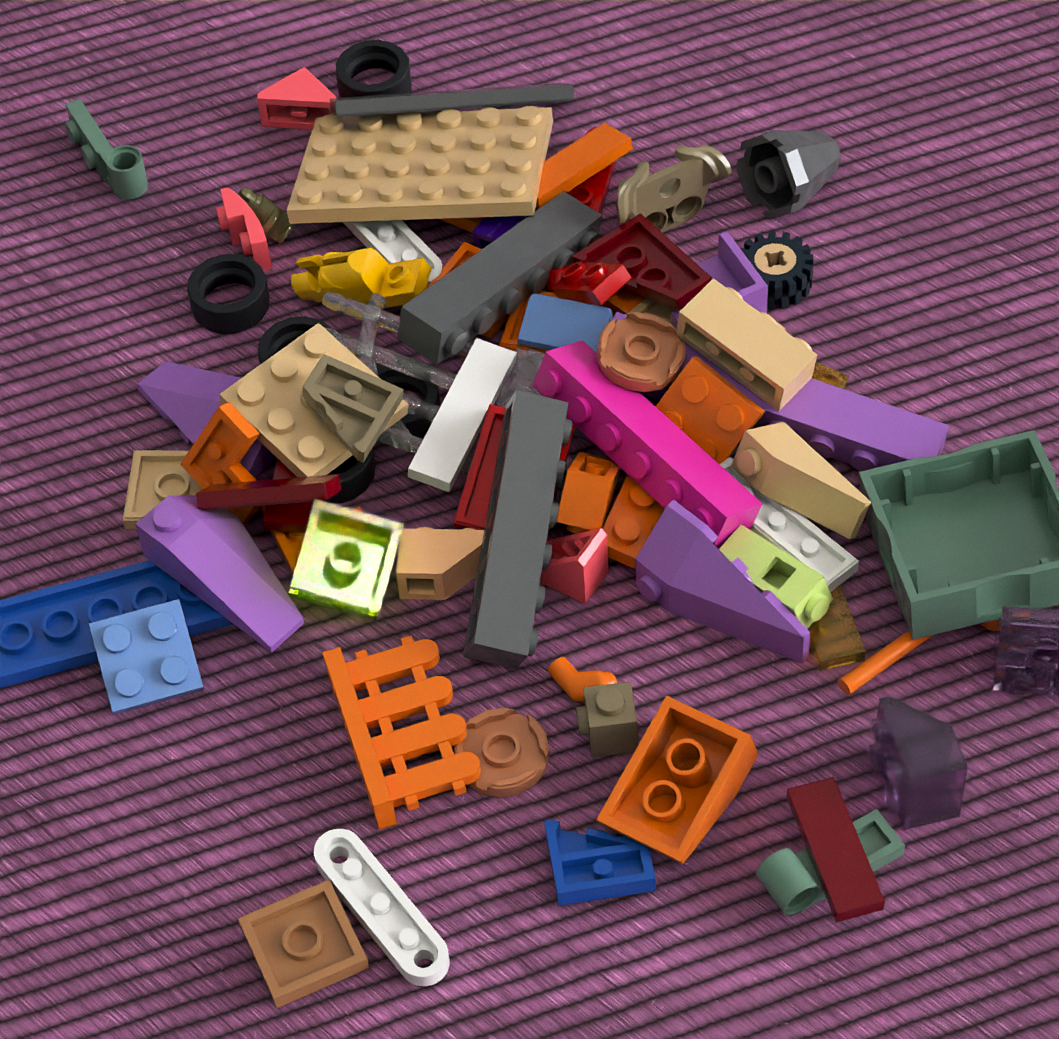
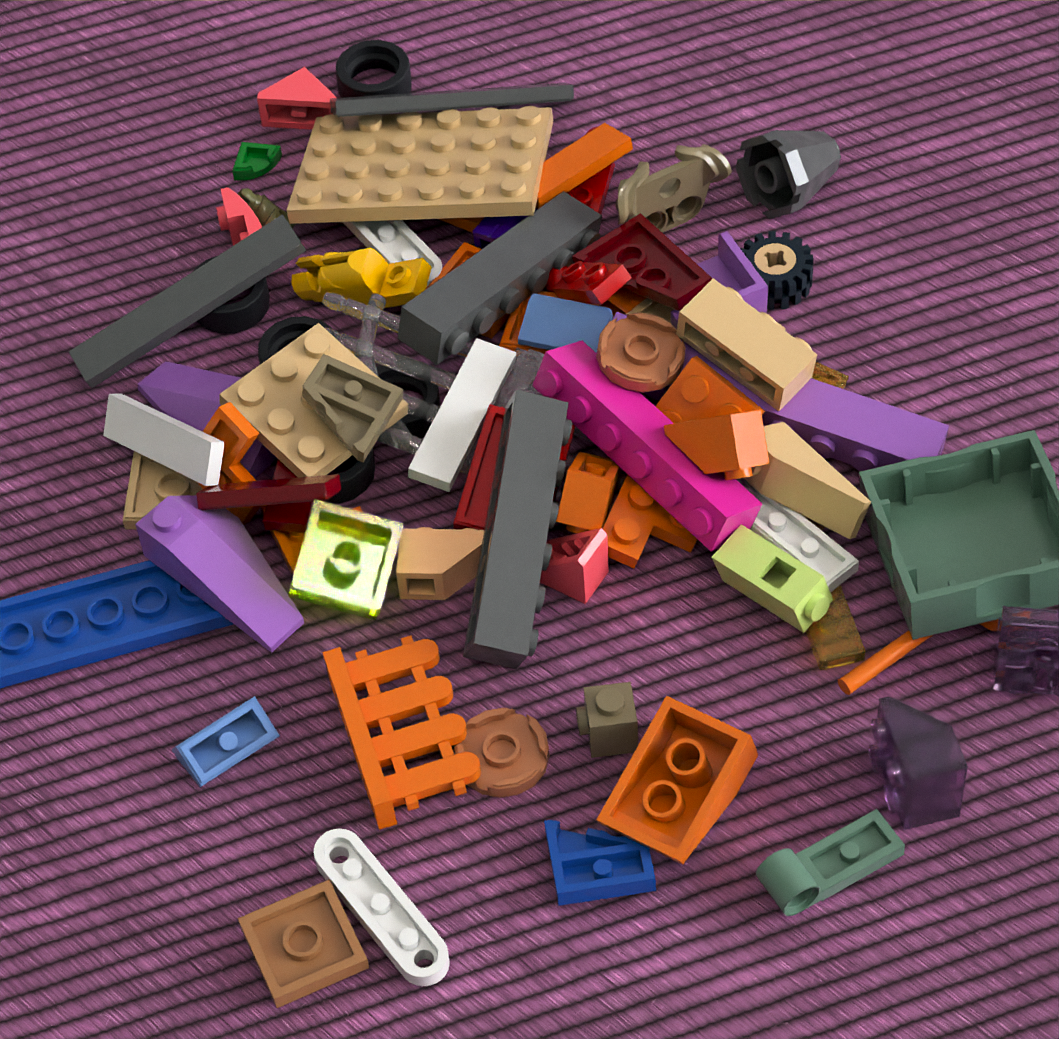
(118, 166): sand green plate -> none
(146, 656): medium blue plate -> none
(164, 439): none -> white tile
(187, 301): none -> dark grey tile
(226, 742): none -> medium blue slope
(255, 160): none -> green tile
(573, 681): orange arm -> none
(700, 583): medium lavender wedge -> none
(723, 443): none -> orange slope
(835, 849): dark red tile -> none

